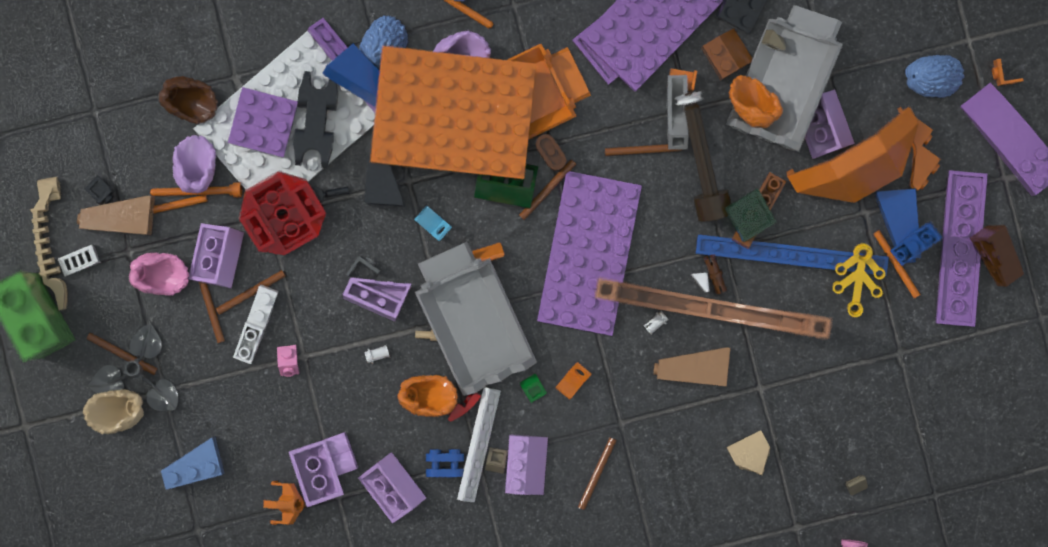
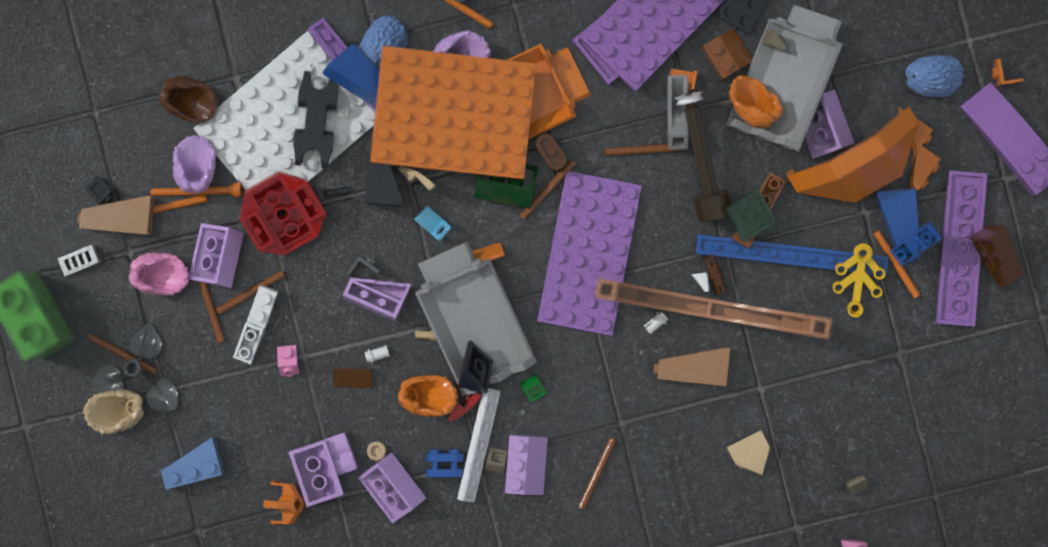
(48, 191): tan piece -> none
(263, 122): medium lavender plate -> none
(352, 377): none -> reddish brown slope
(376, 450): none -> tan tile
(412, 175): none -> tan slope
(475, 369): none -> black slope
(573, 381): orange bracket -> none

